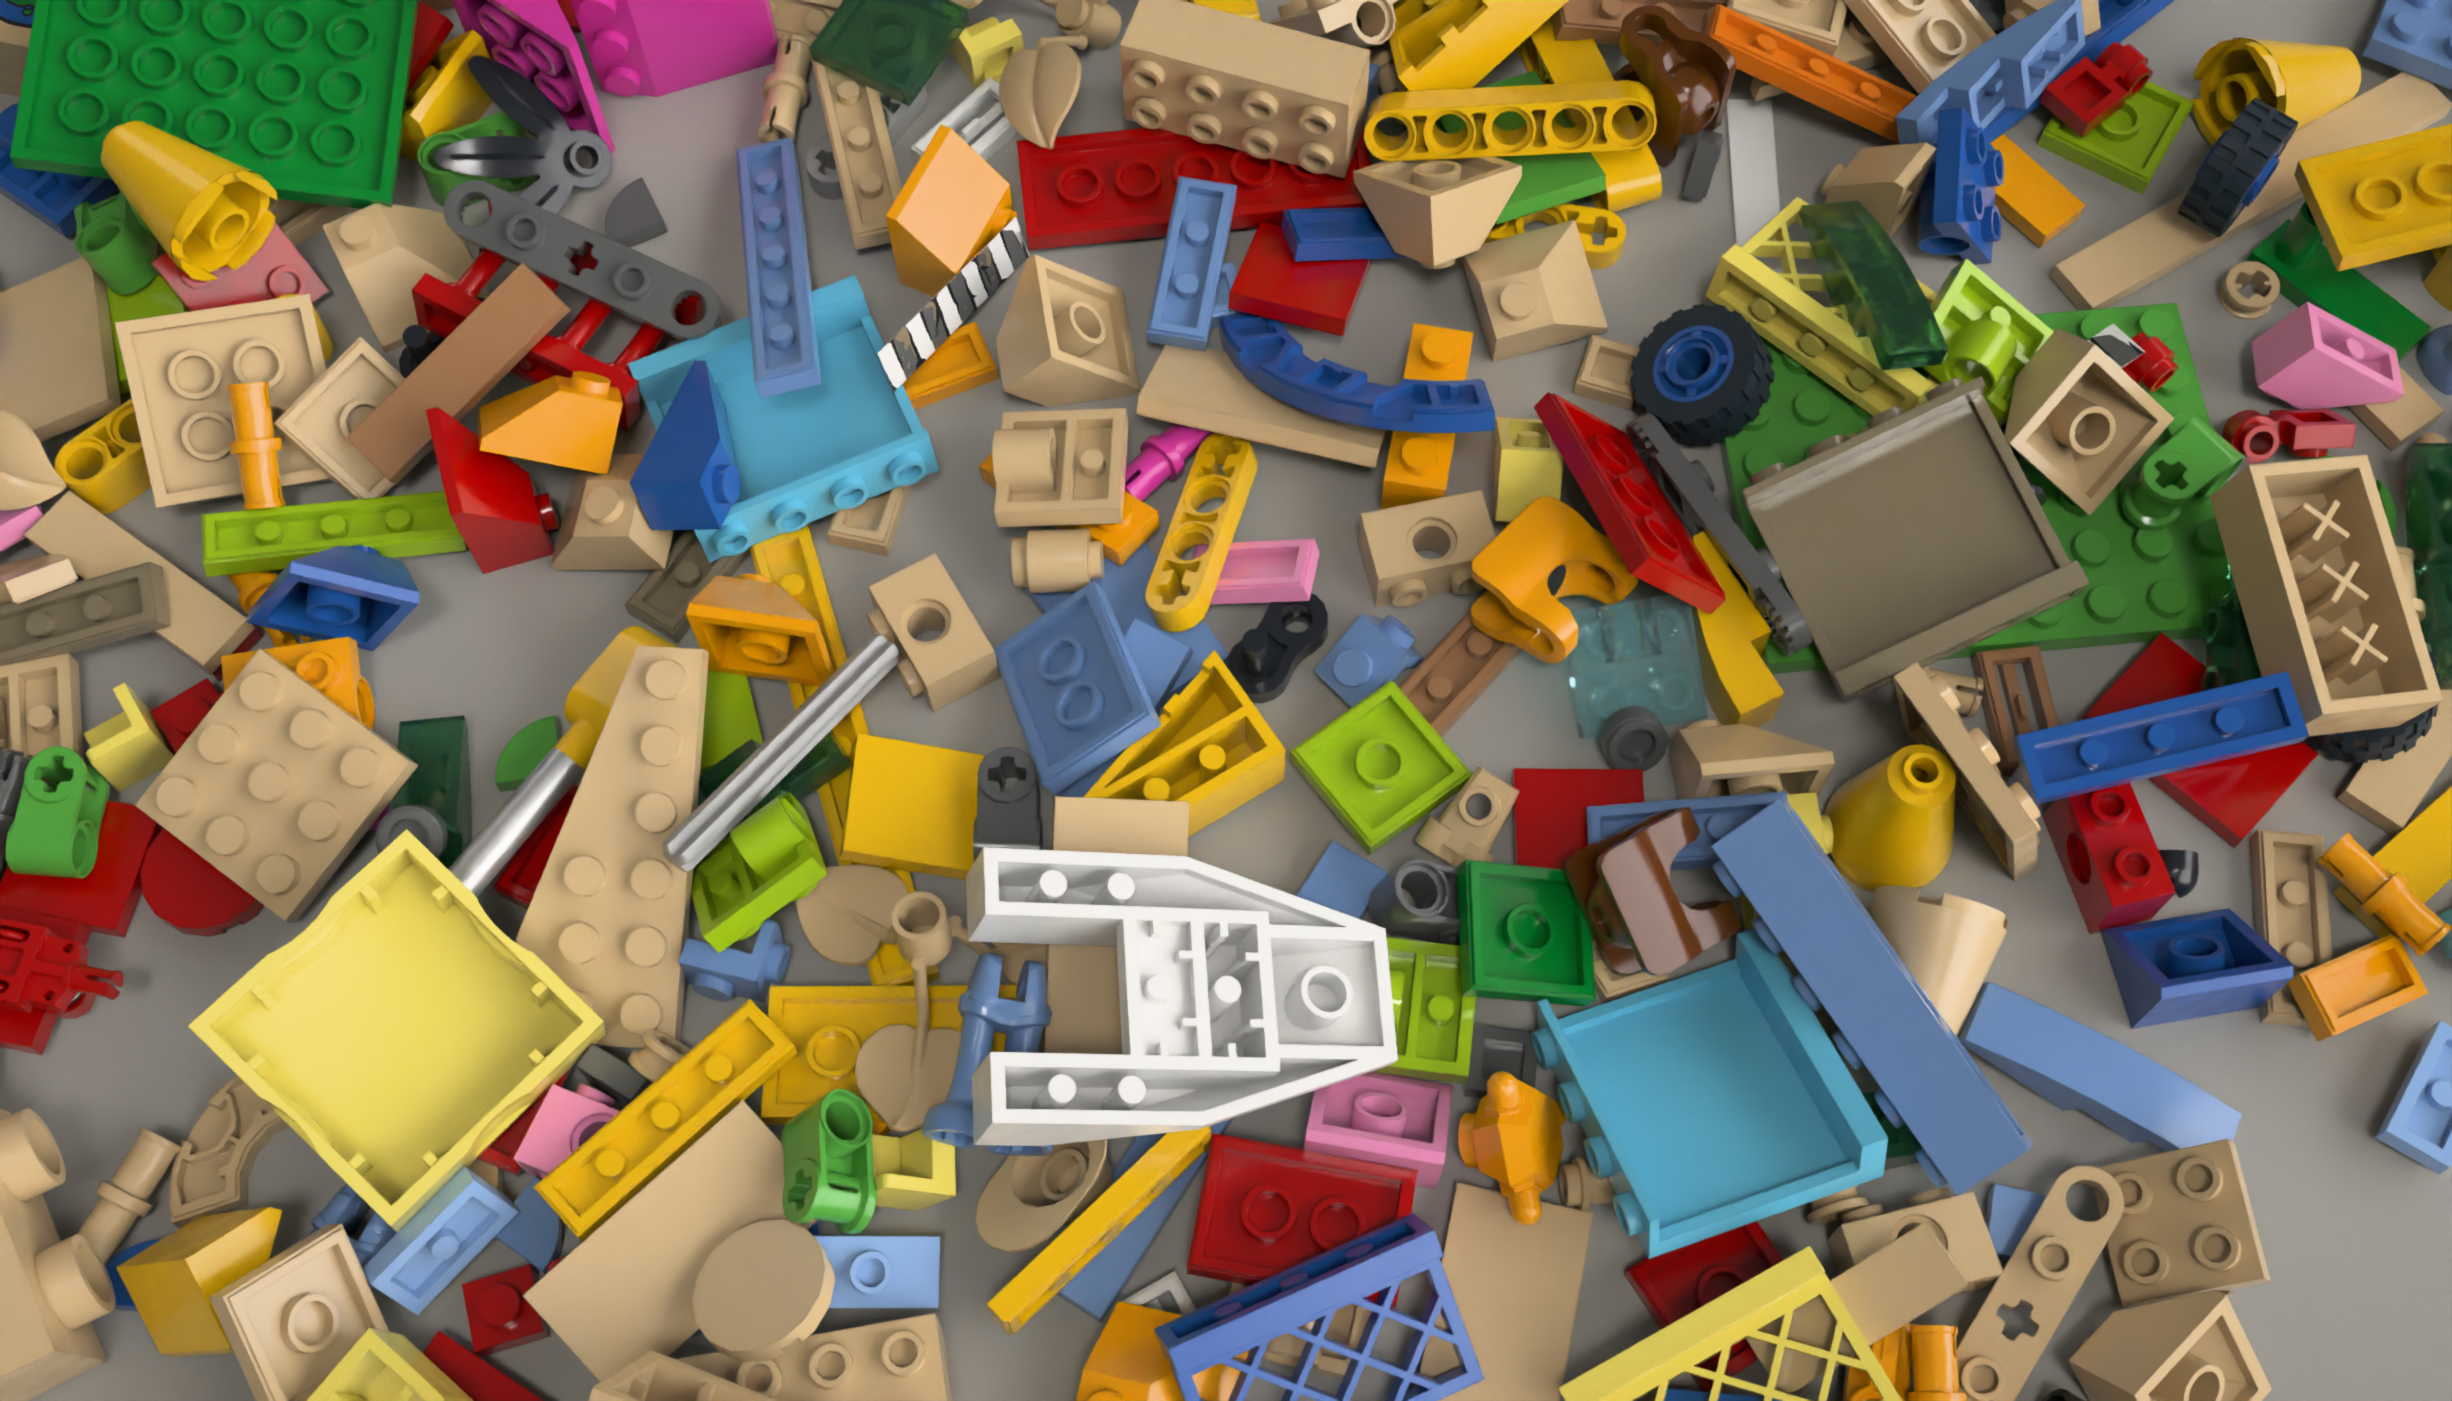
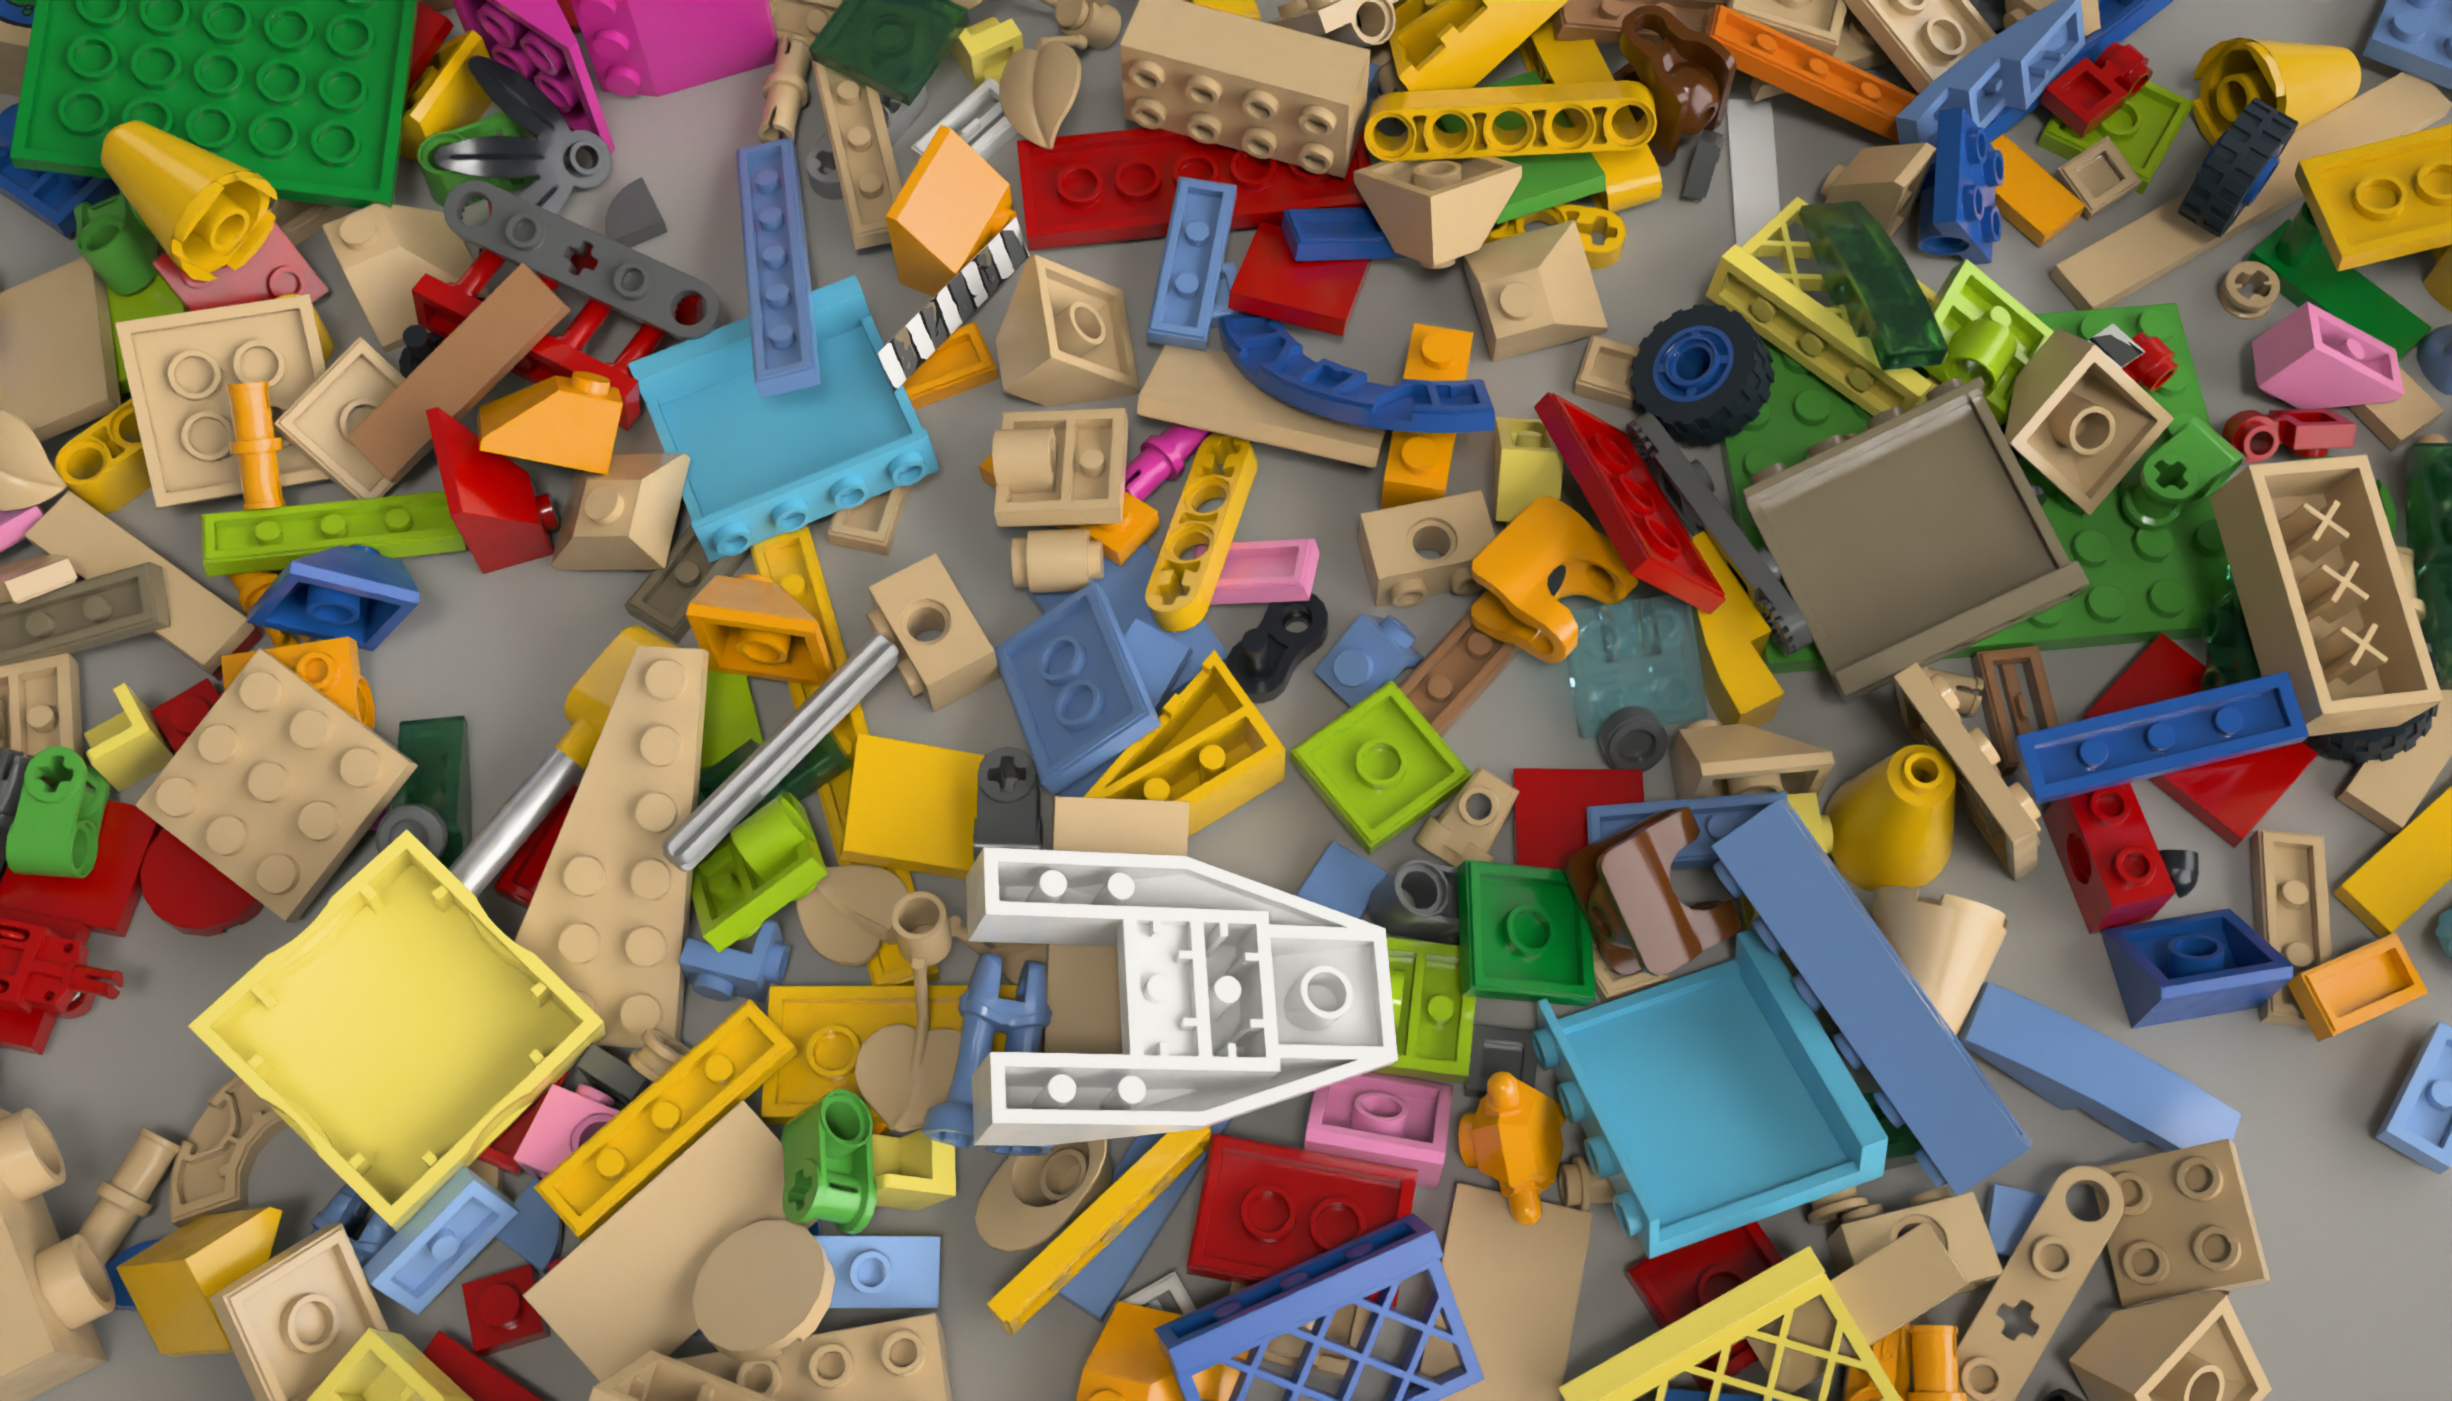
(526, 752): bright green tile -> none
(691, 464): blue slope -> none
(2098, 177): none -> tan tile
(2384, 894): light orange pin -> none

